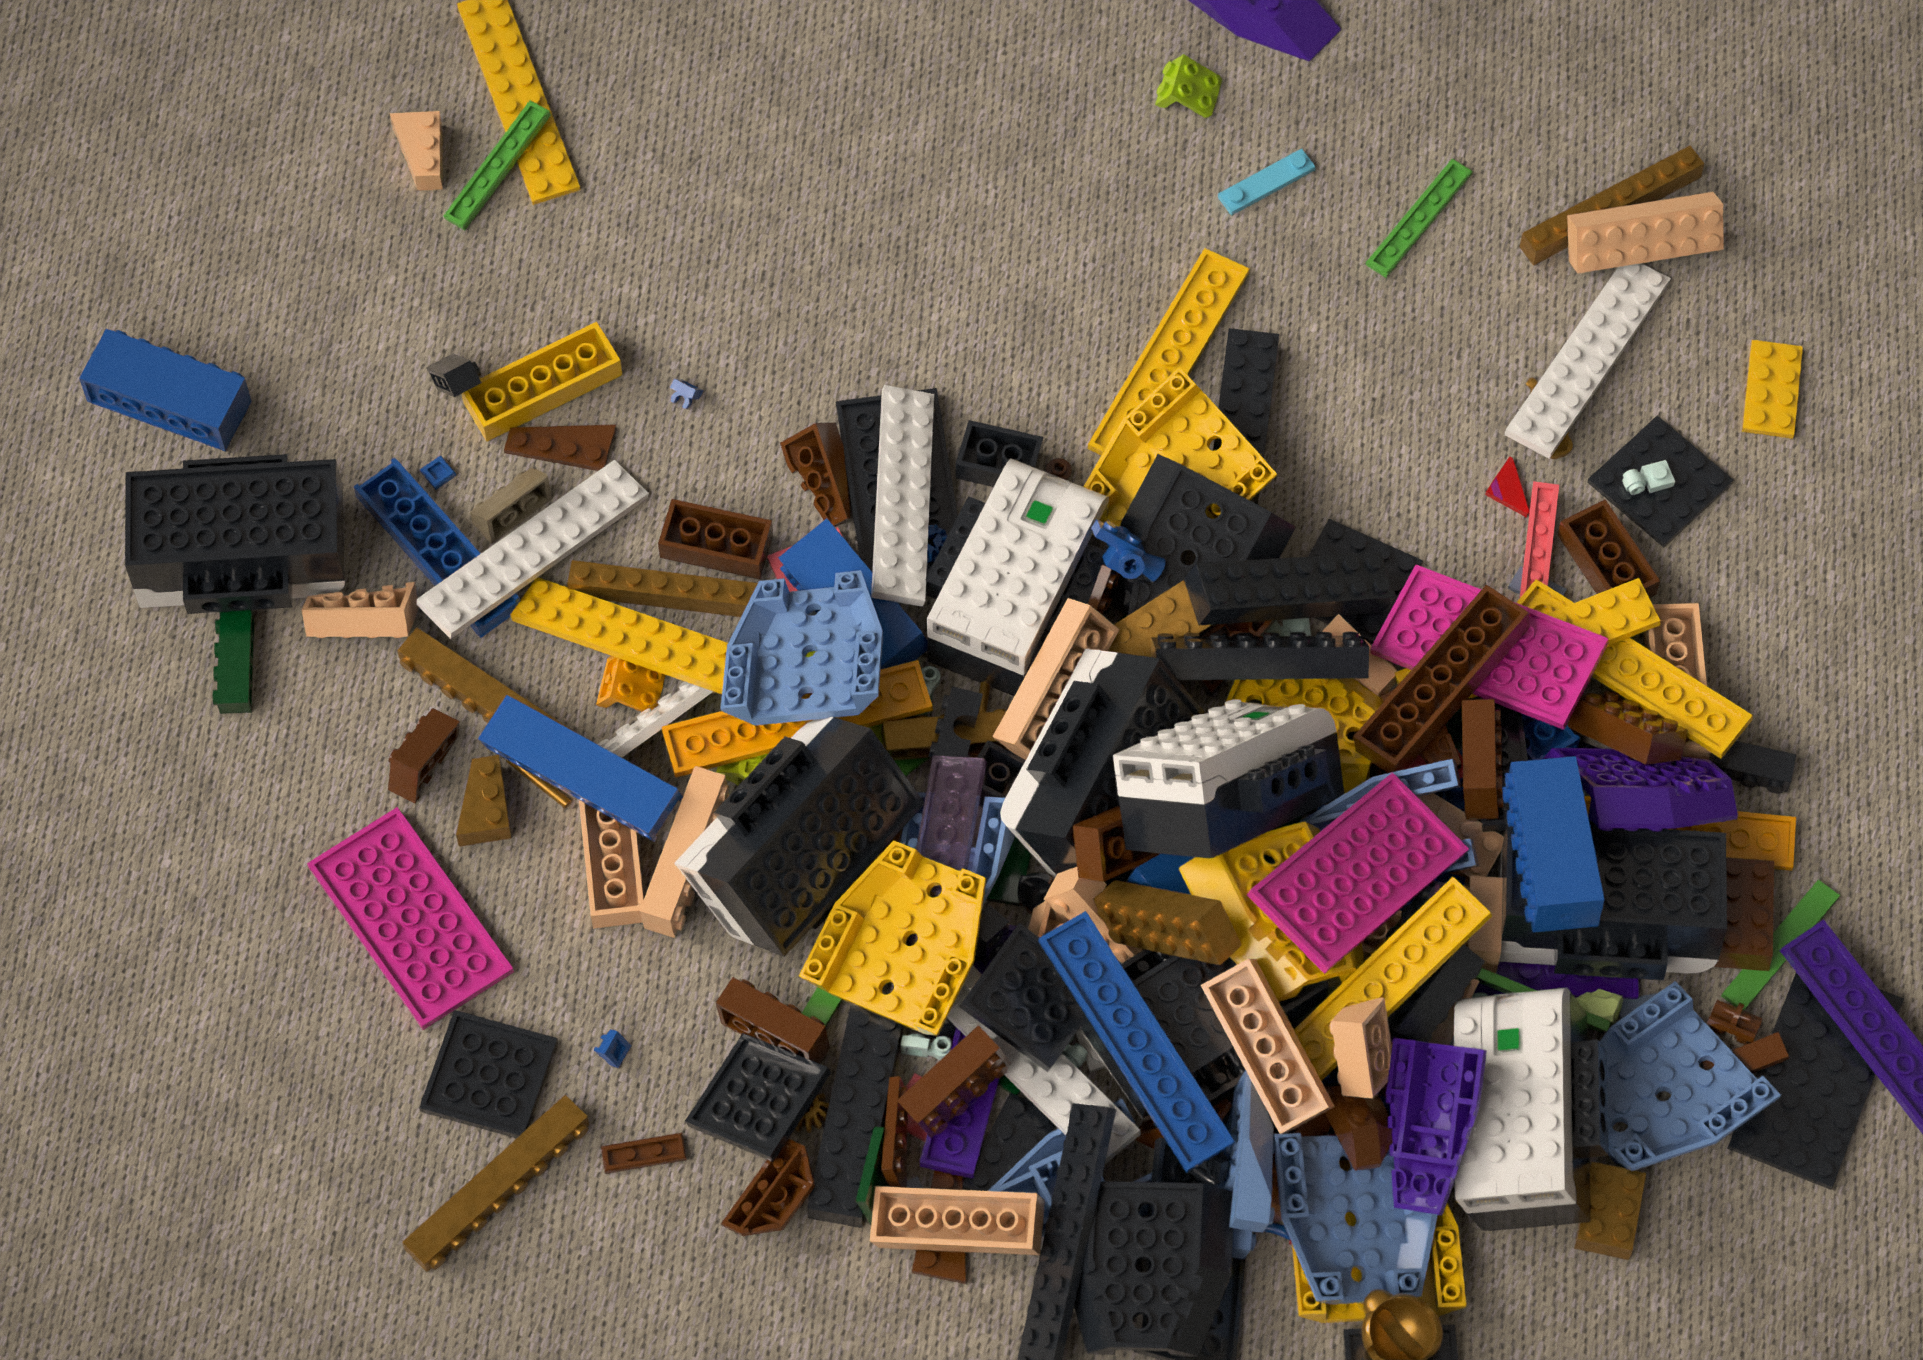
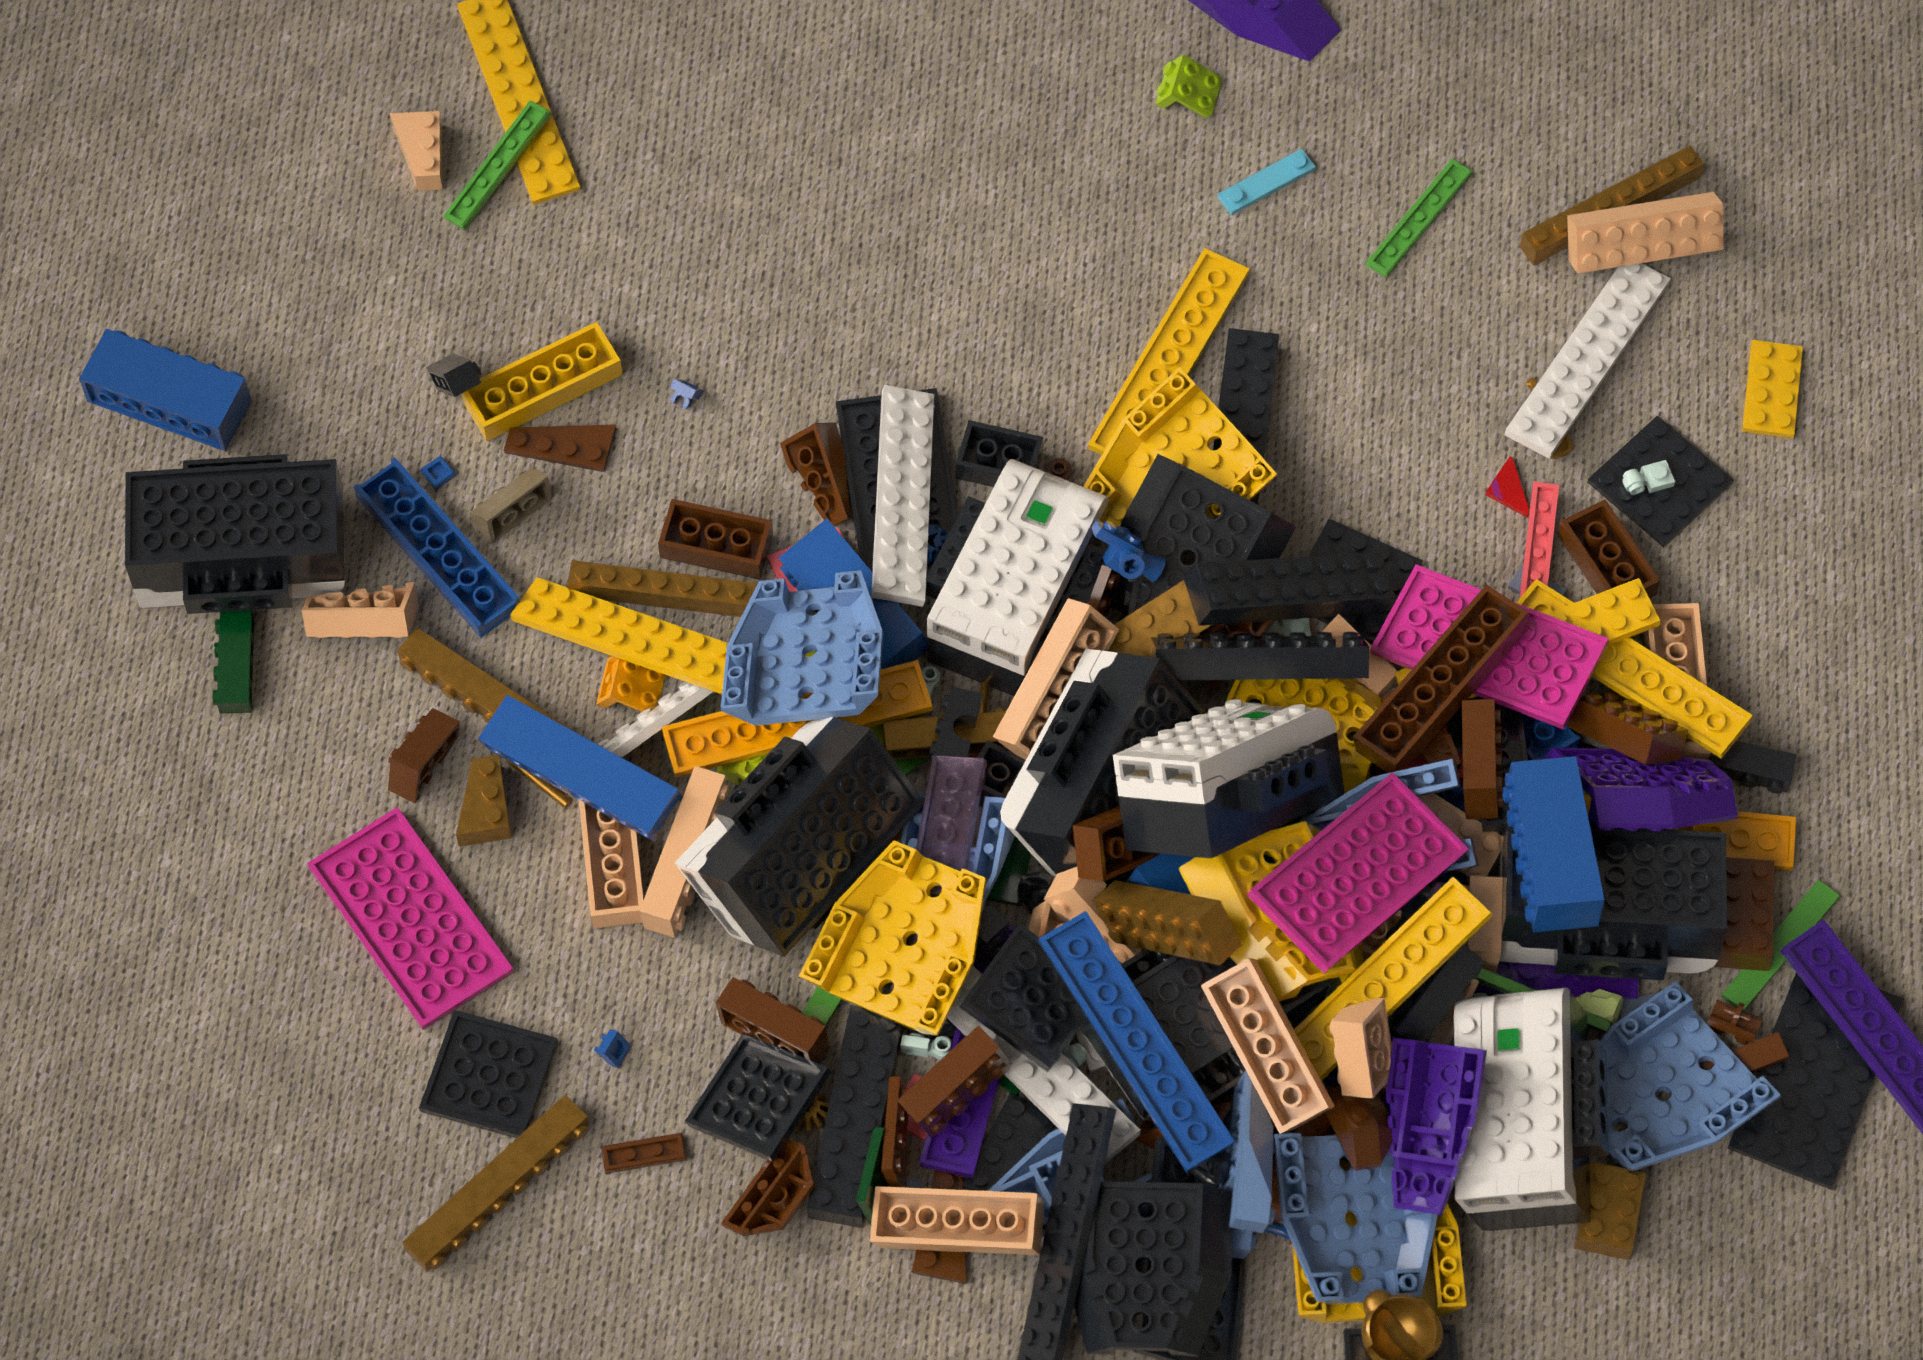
(532, 549): white plate -> none

